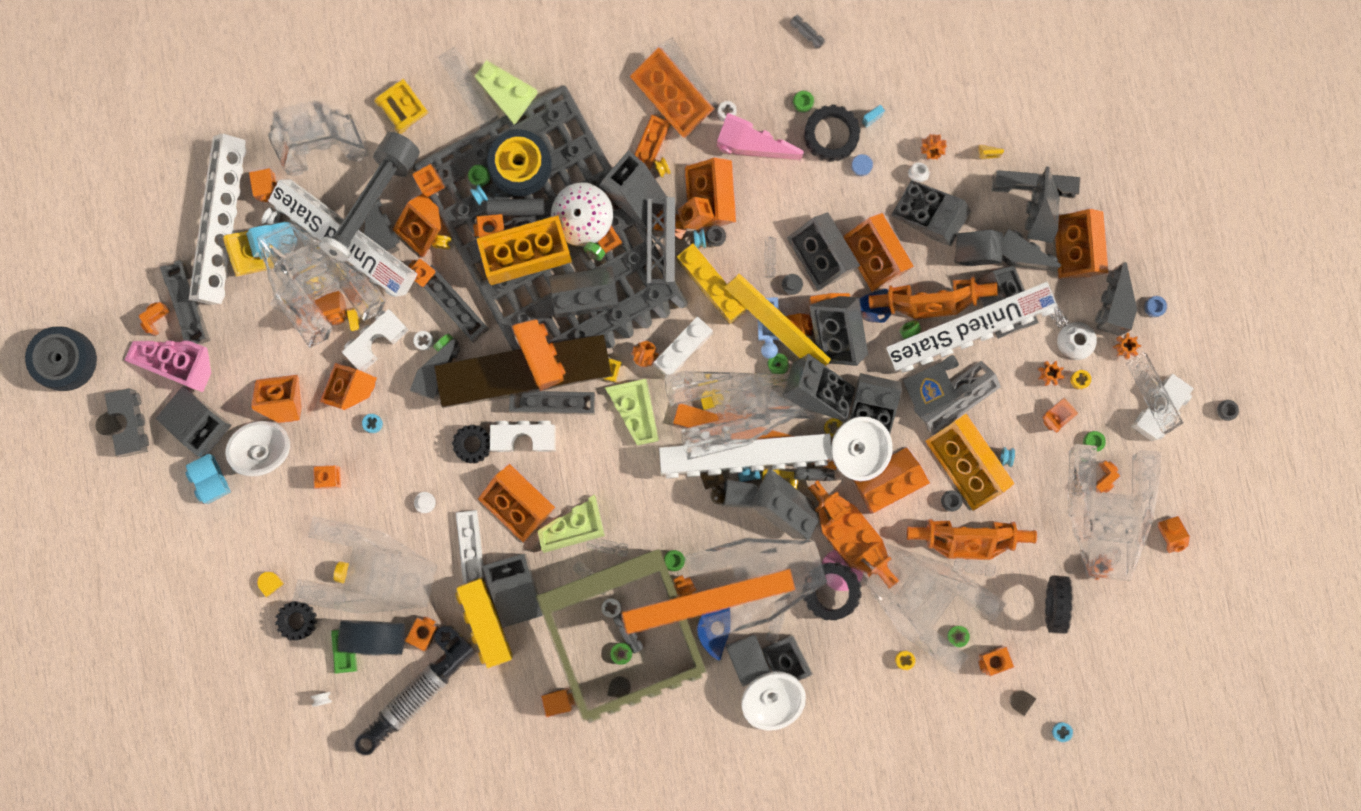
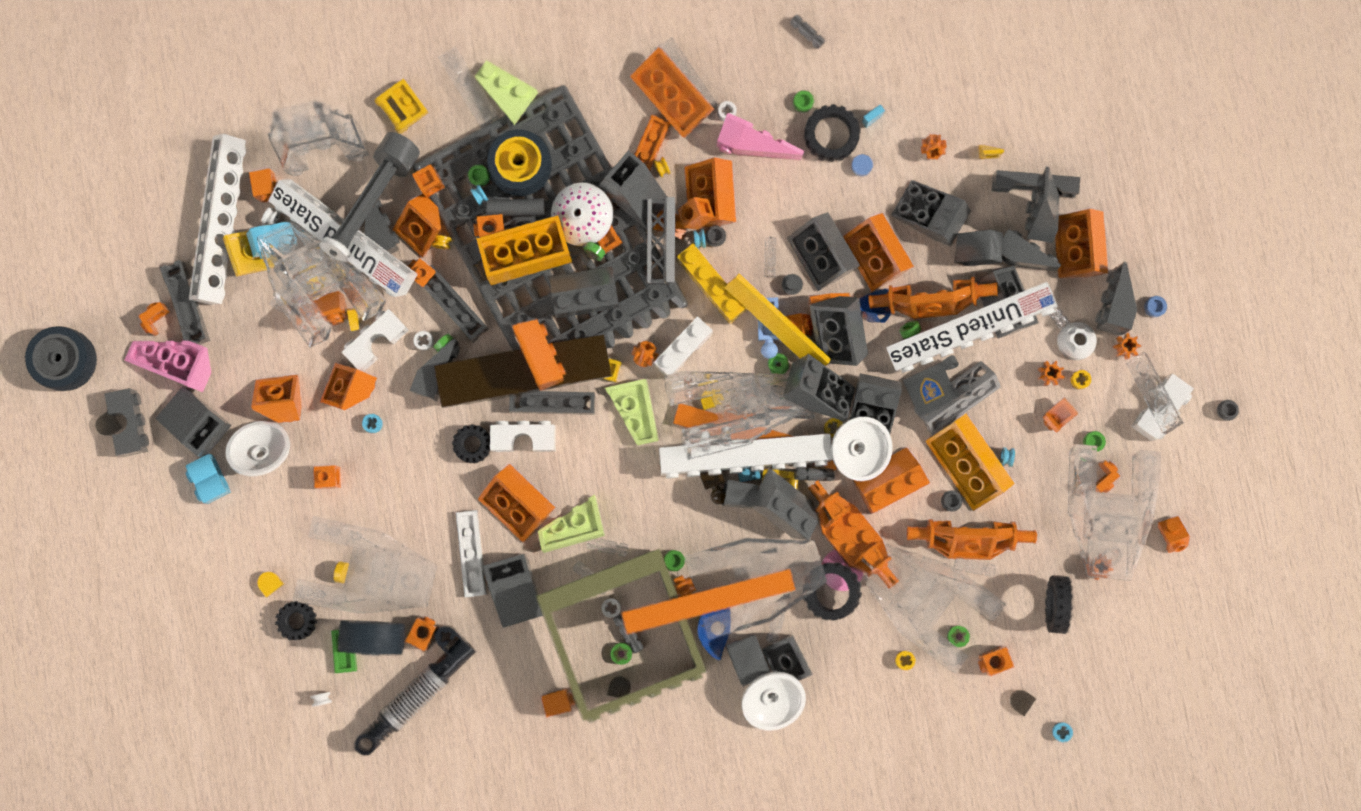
(424, 502): white plate -> none
(484, 622): yellow brick -> none
(918, 172): white plate -> none

